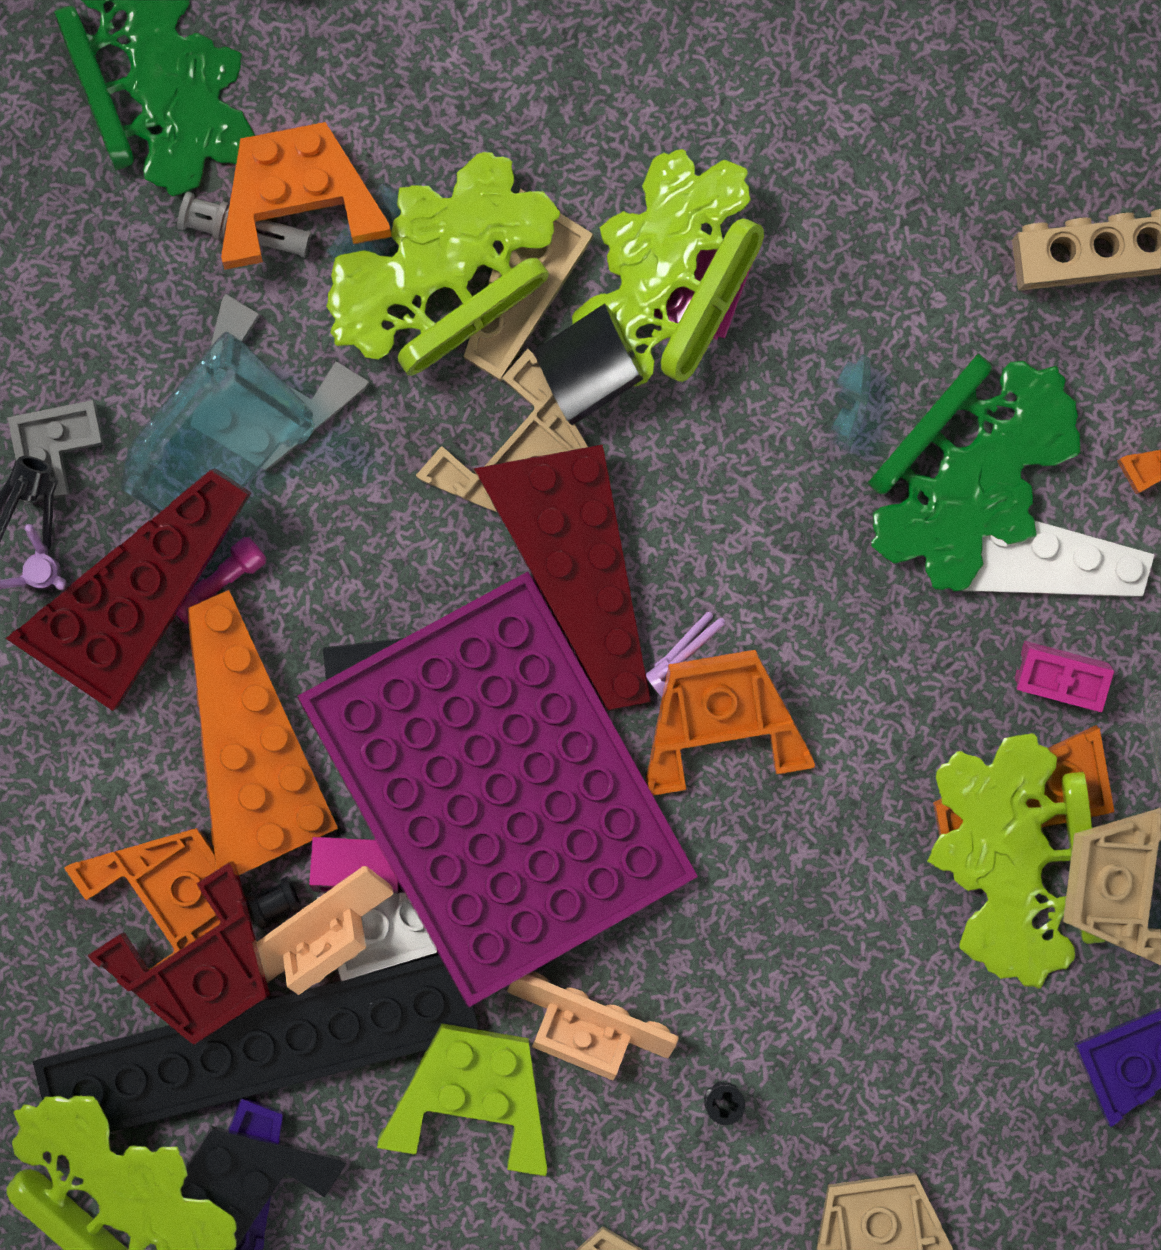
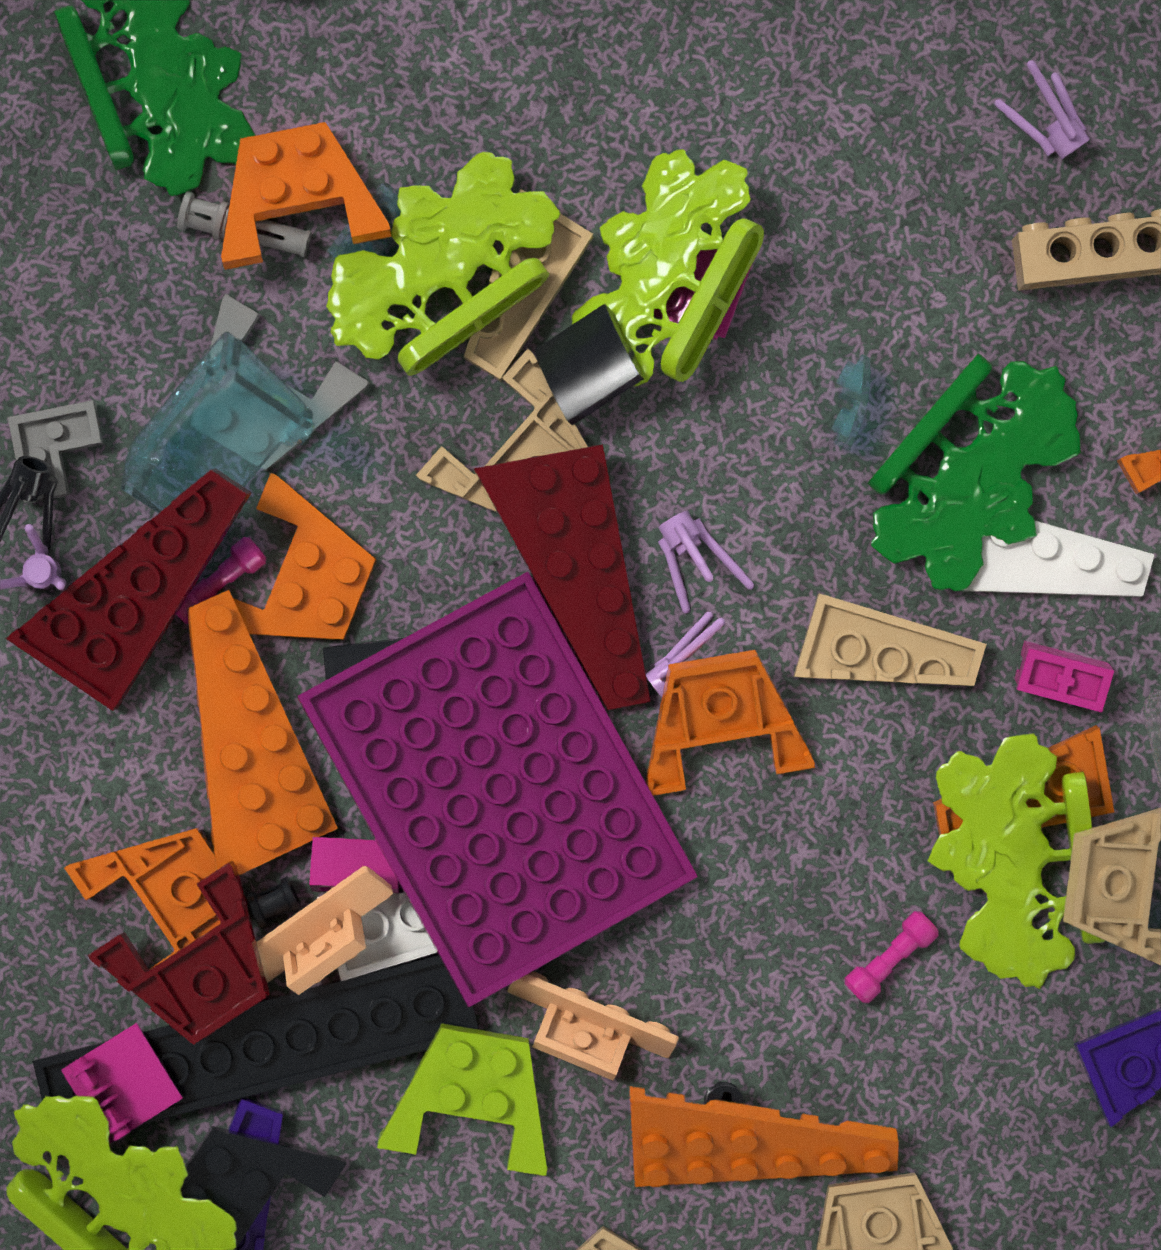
(124, 1080): none -> dark pink hinge
(319, 576): none -> orange wing
(683, 535): none -> lavender plant
(741, 1142): none -> orange wing
(870, 645): none -> tan wing
(917, 932): none -> dark pink piece
(1066, 132): none -> lavender plant

